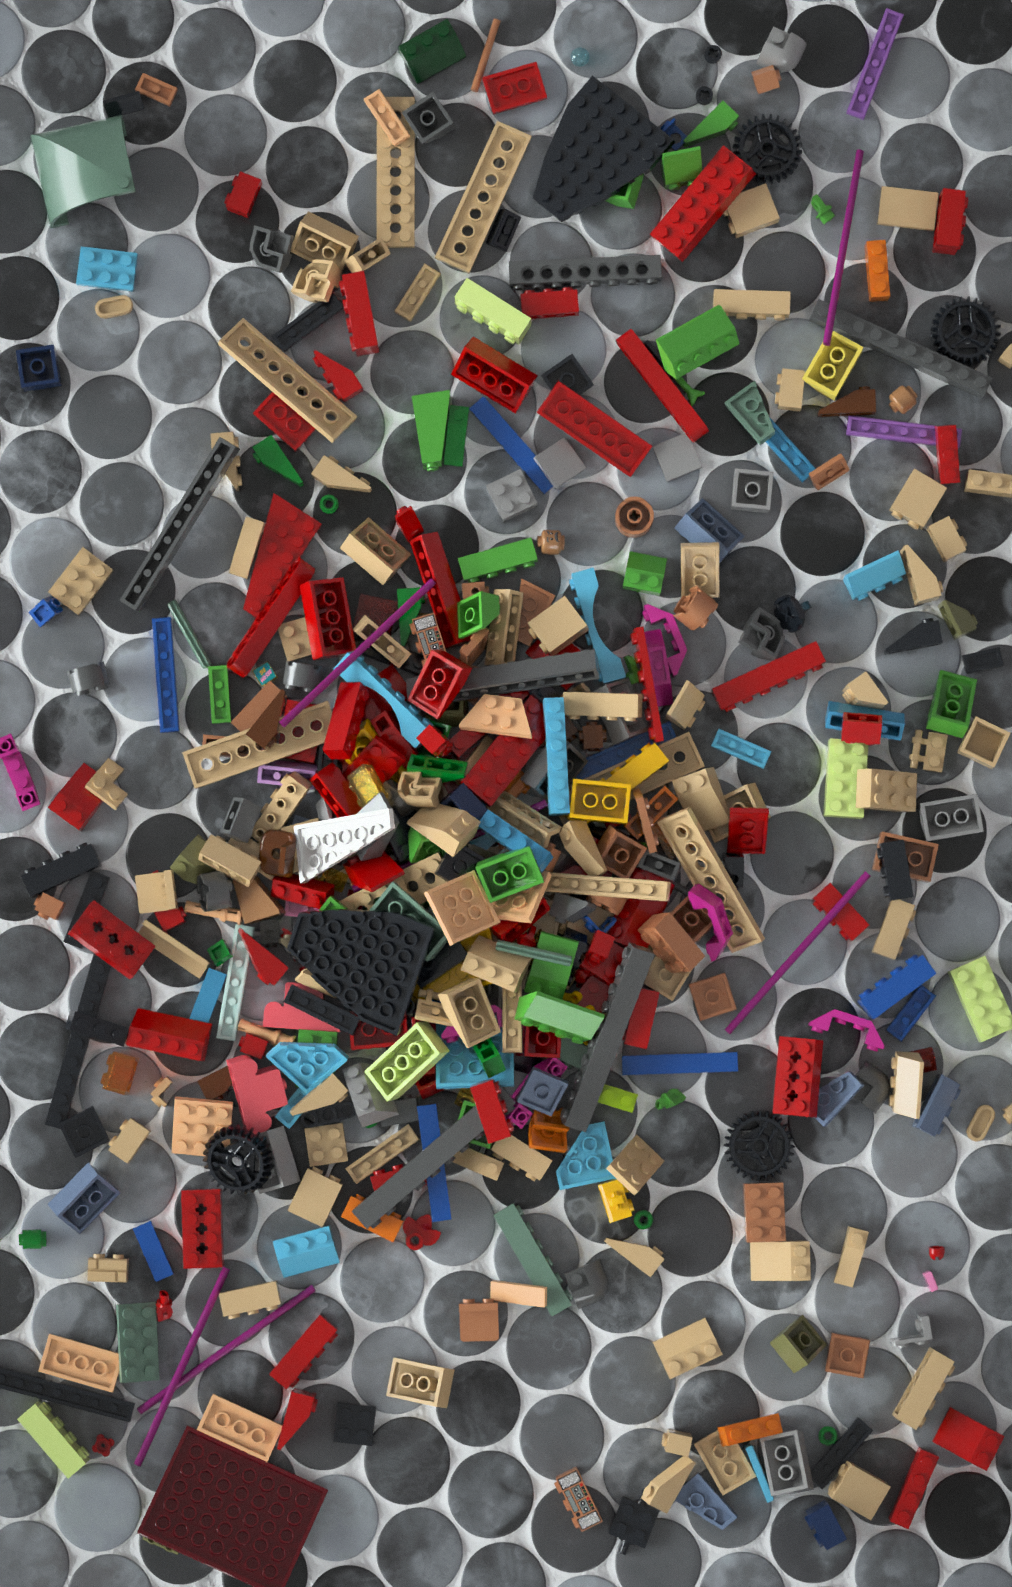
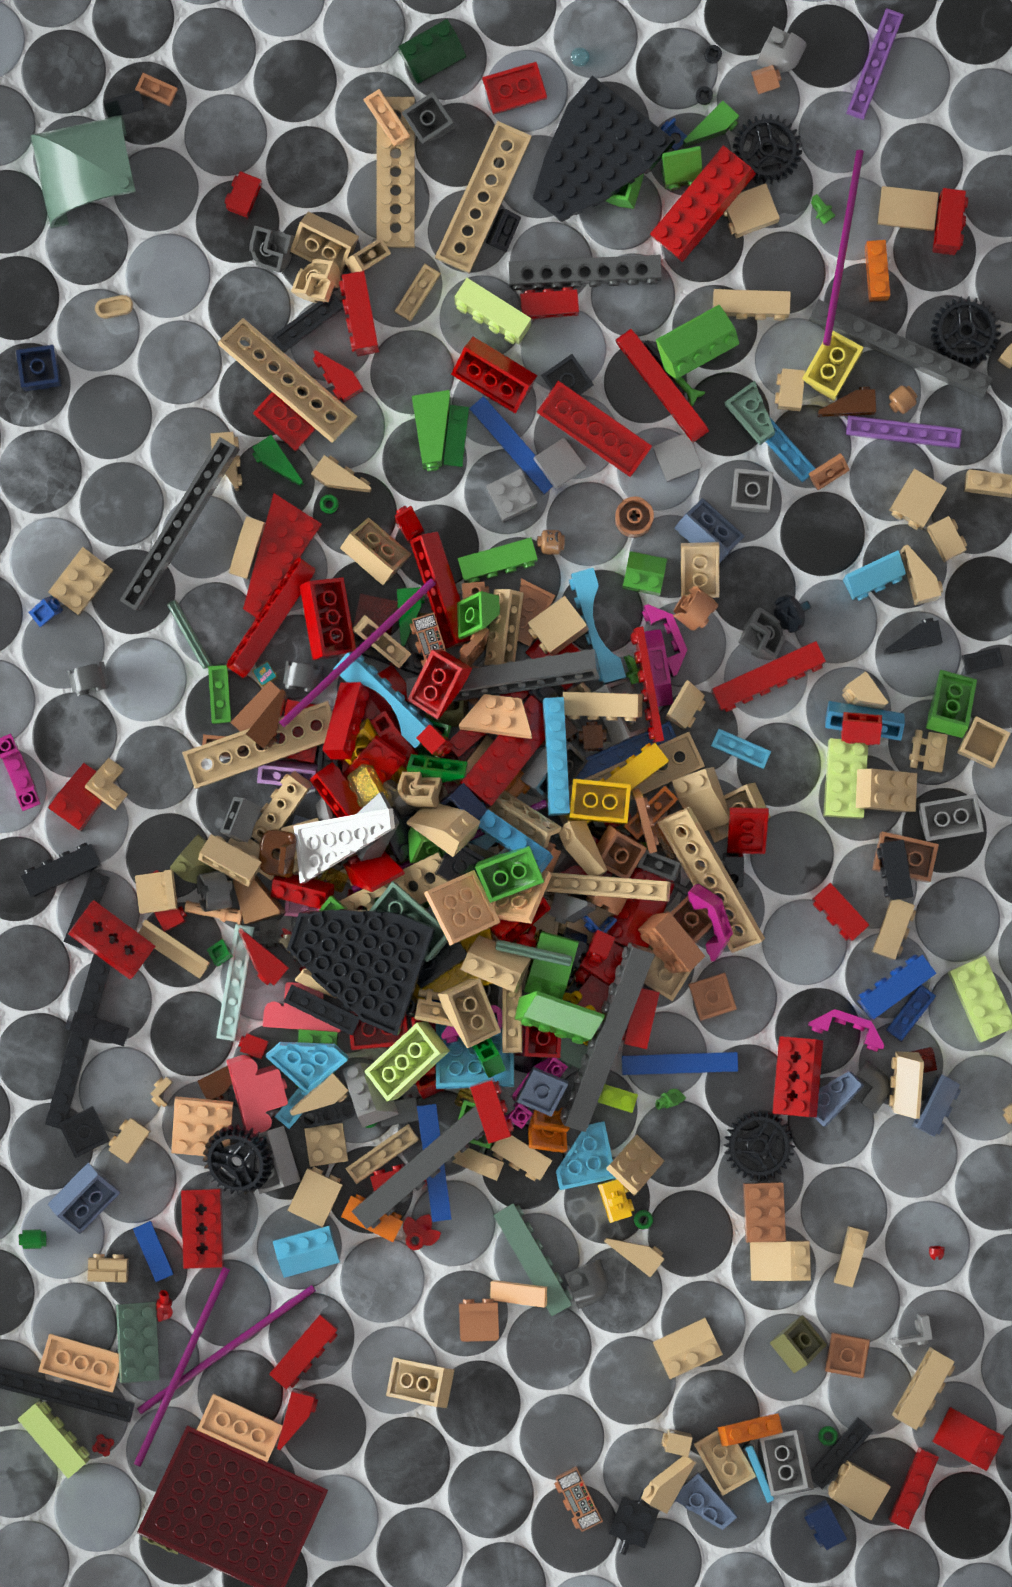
(48, 906): nougat brick -> none
(107, 269): medium azure plate -> none
(120, 1072): clear orange brick -> none
(165, 675): blue tile -> none
(169, 1034): red slope -> none
(208, 995): dark azure tile -> none
(250, 1299): tan brick -> none
(264, 1033): light nougat pin -> none
(295, 639): tan plate -> none
(354, 1424): black plate -> none
(485, 55): nougat bar -> none
(797, 953): magenta piece -> none
(930, 1280): bright pink tile -> none
(947, 454): red brick -> none
(957, 619): olive slope -> none
(980, 1123): tan tile -> none

